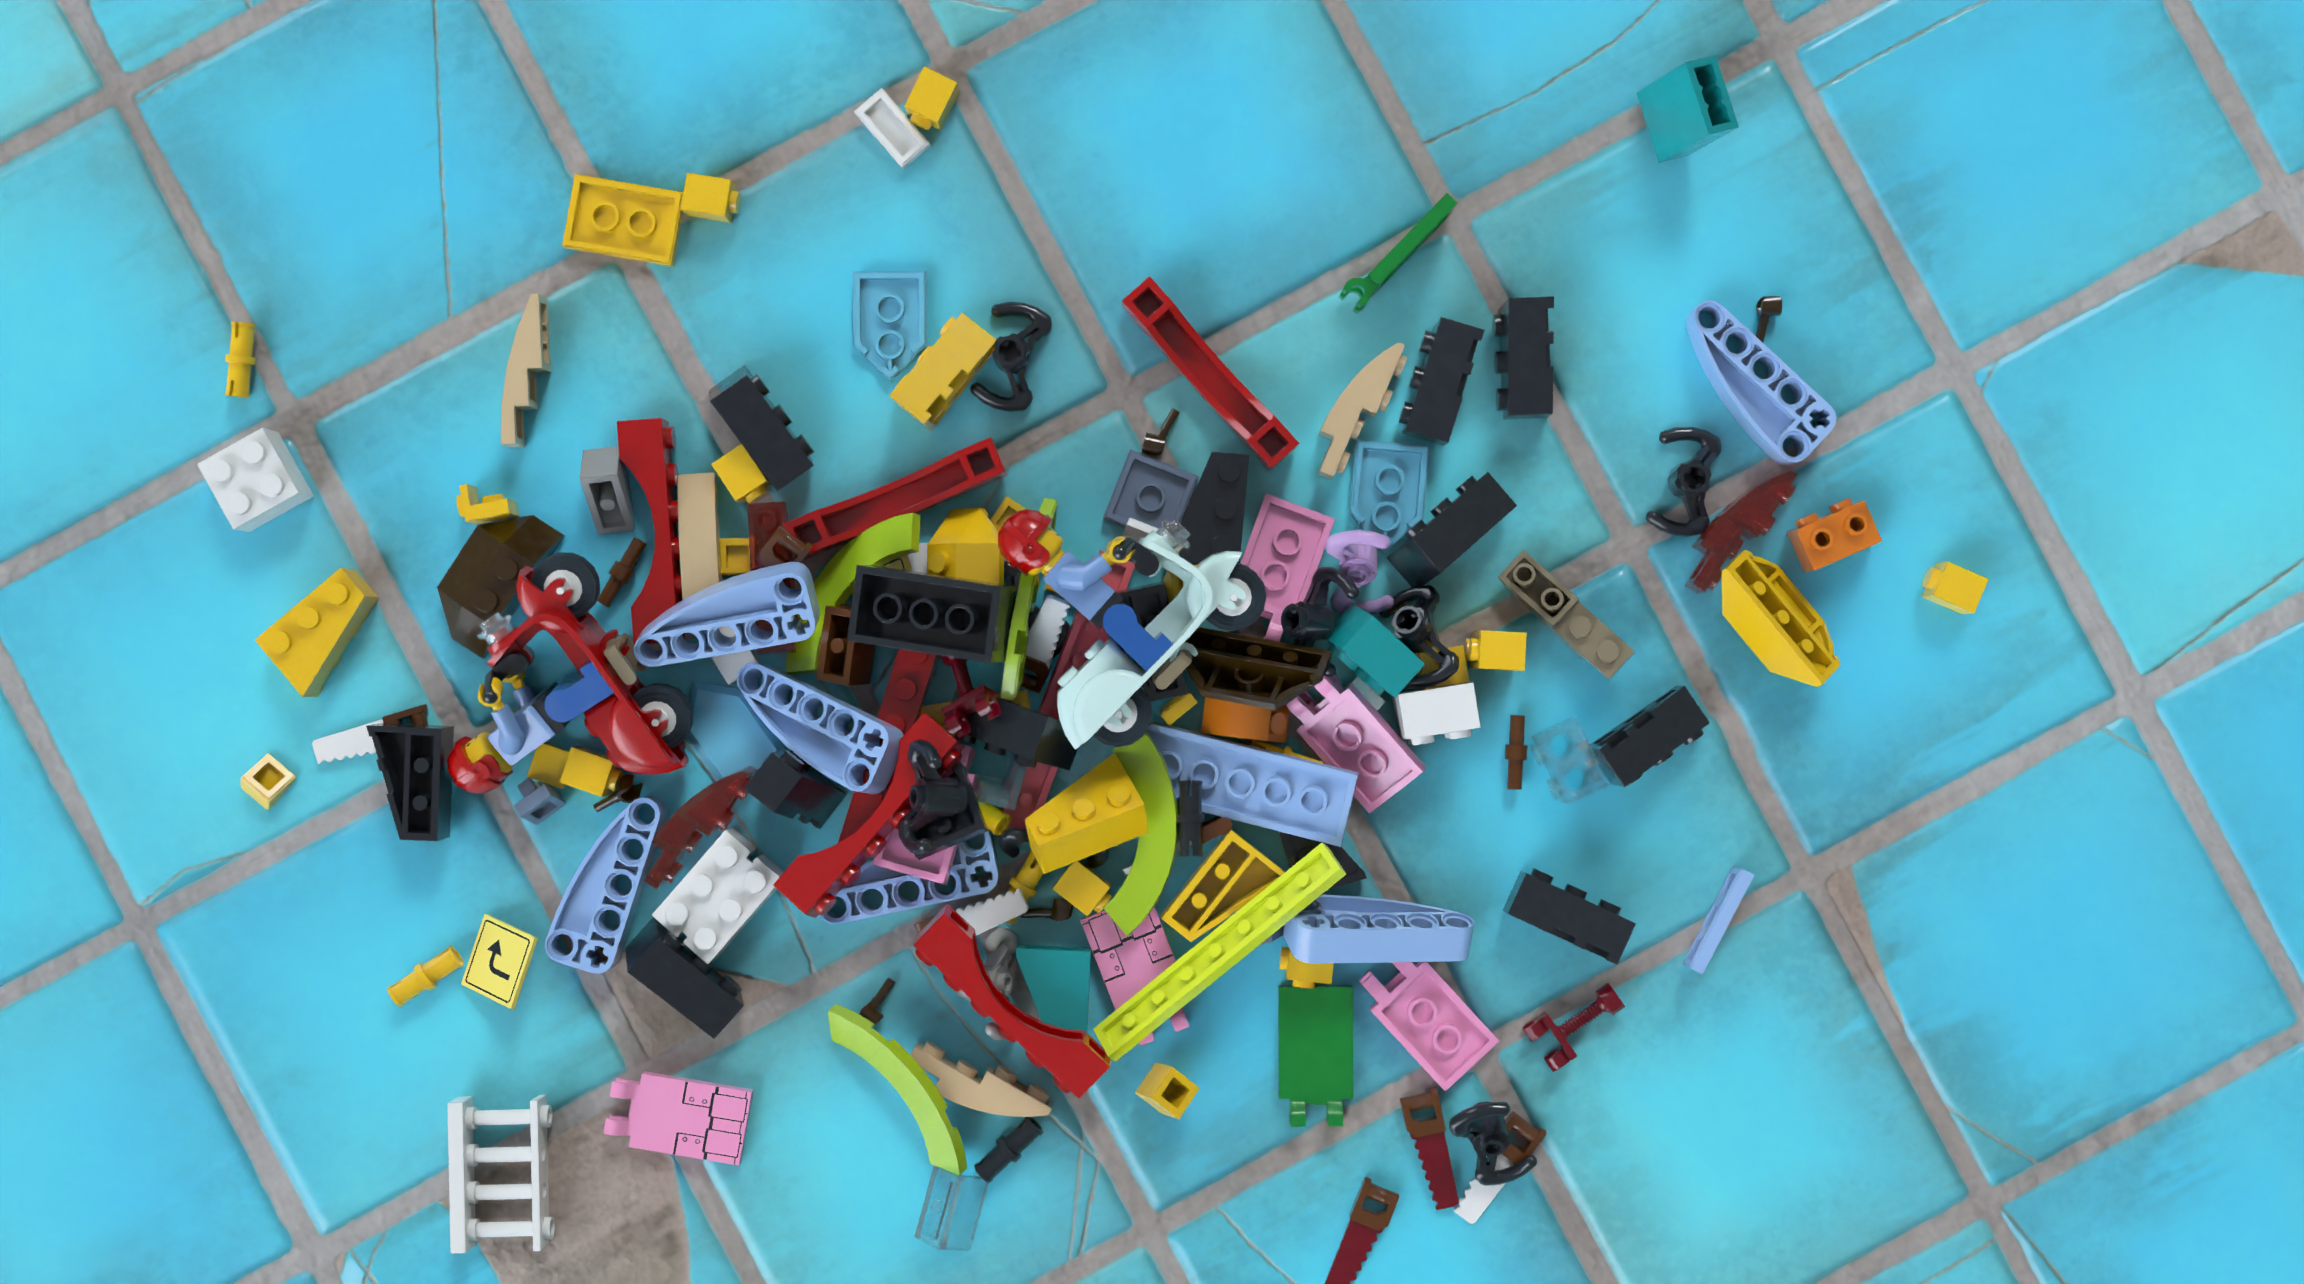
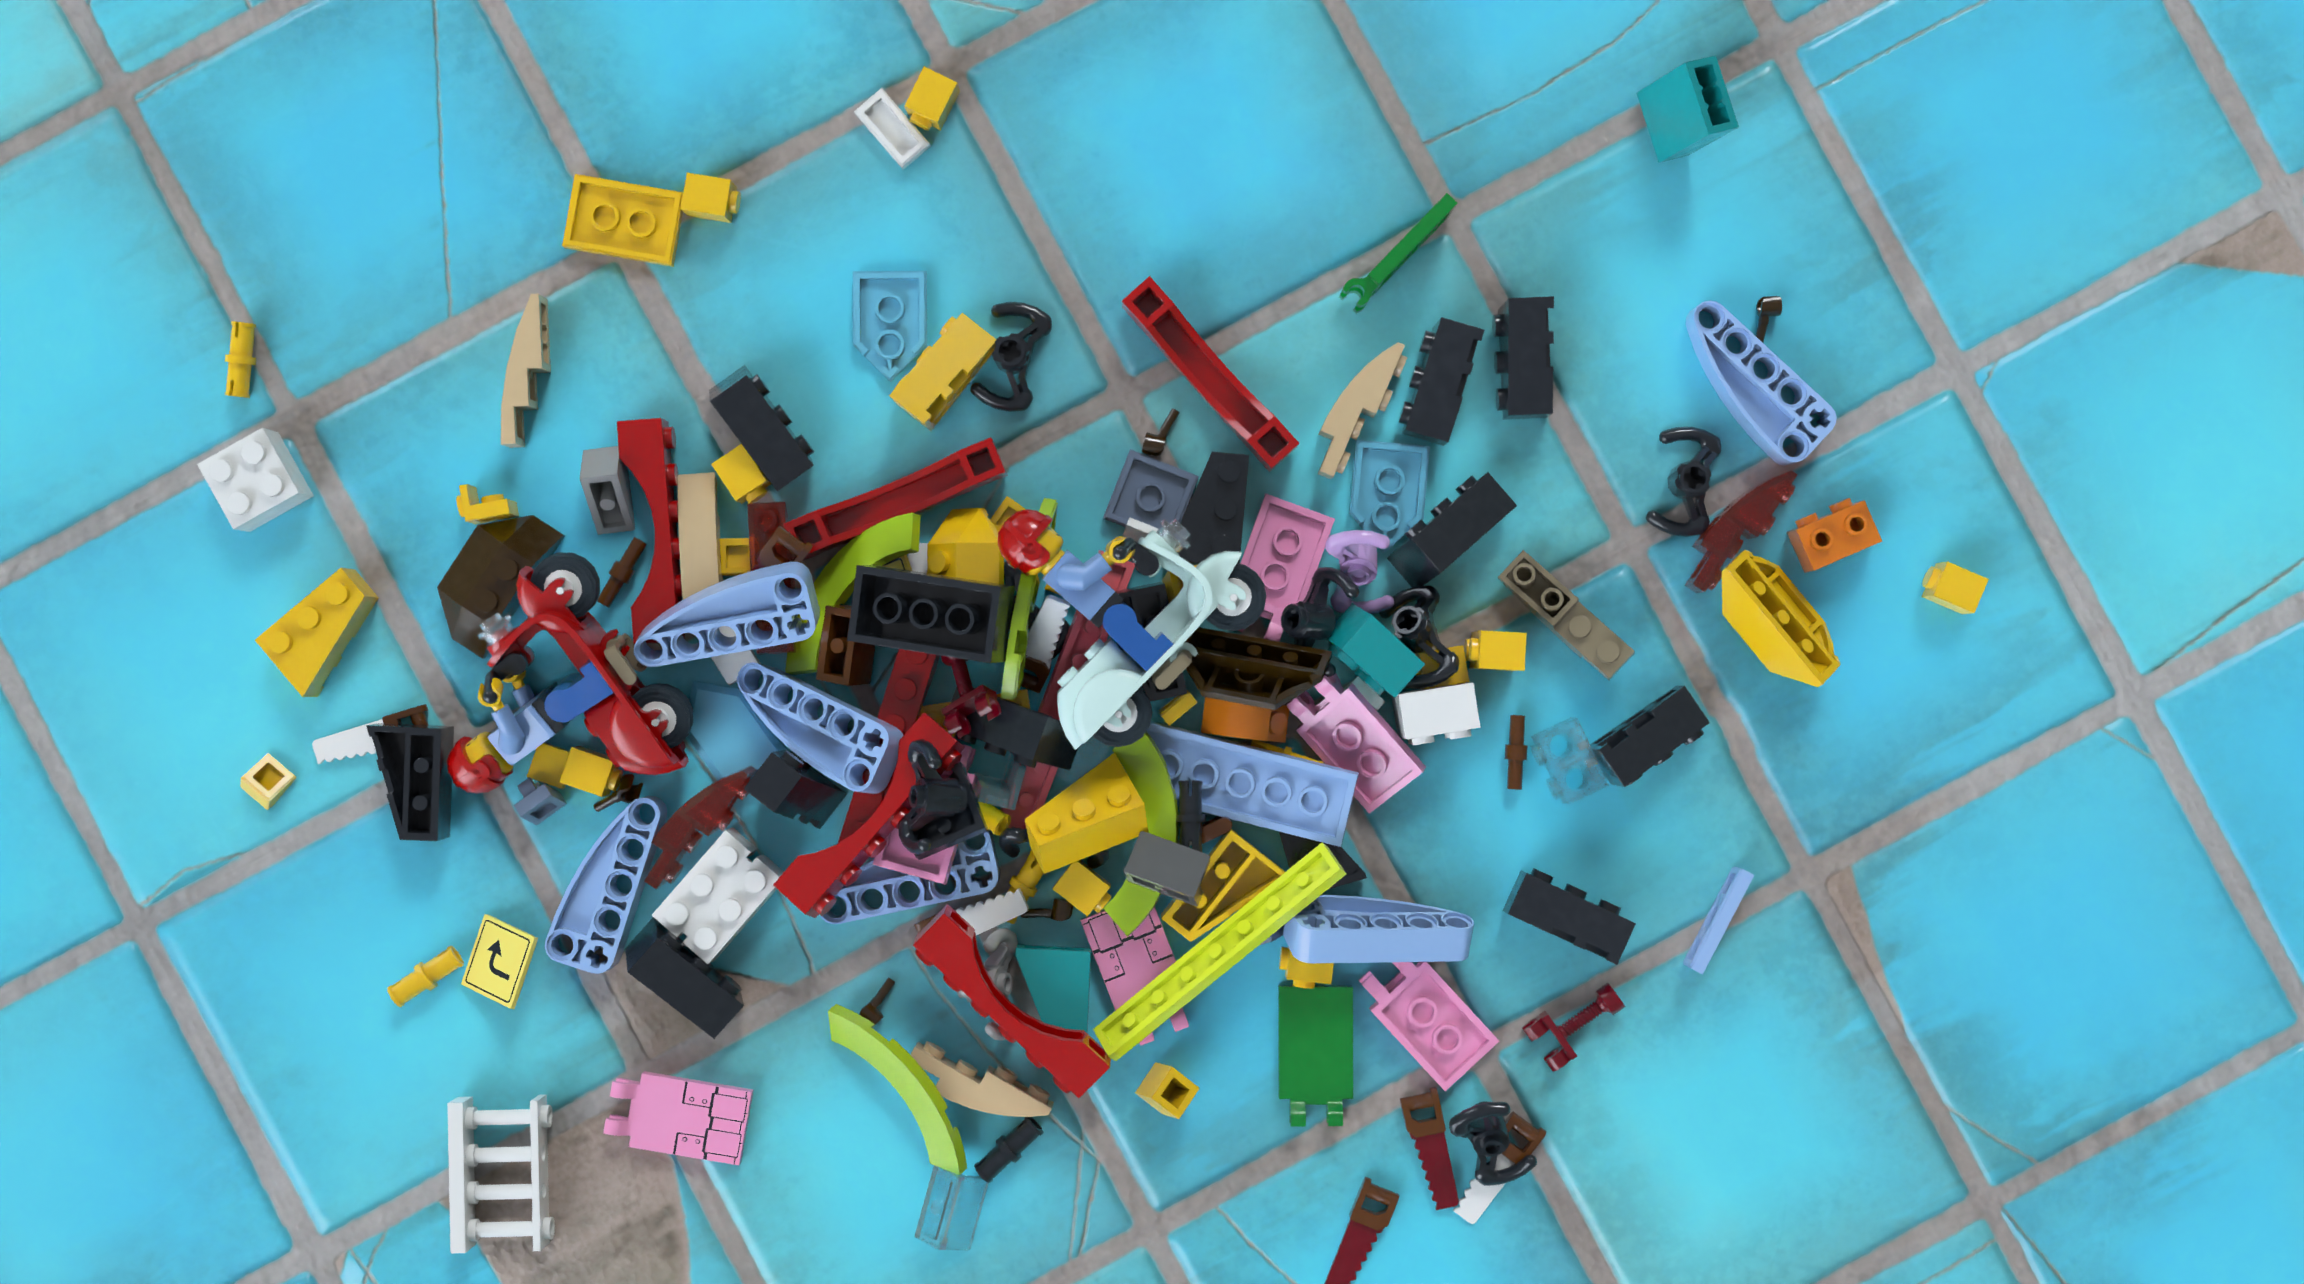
(1167, 868): none -> dark grey panel

